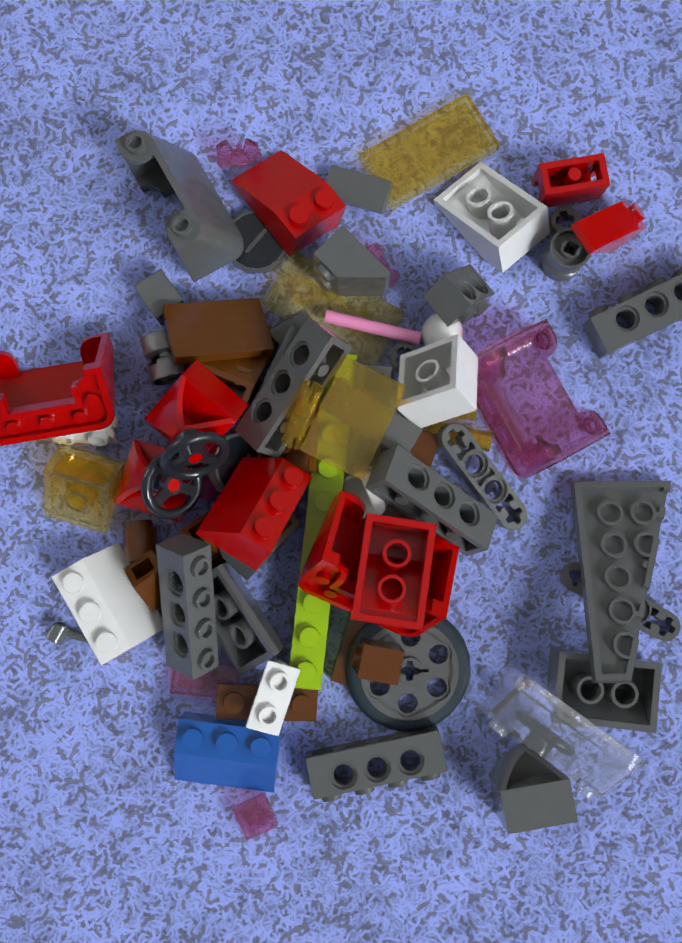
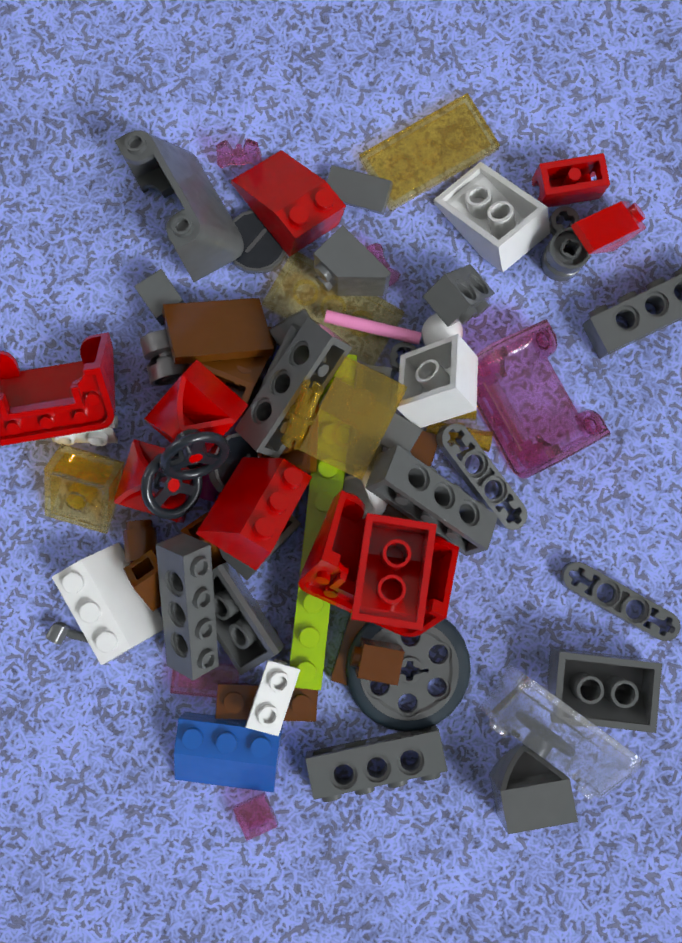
(617, 556): dark grey wing -> none

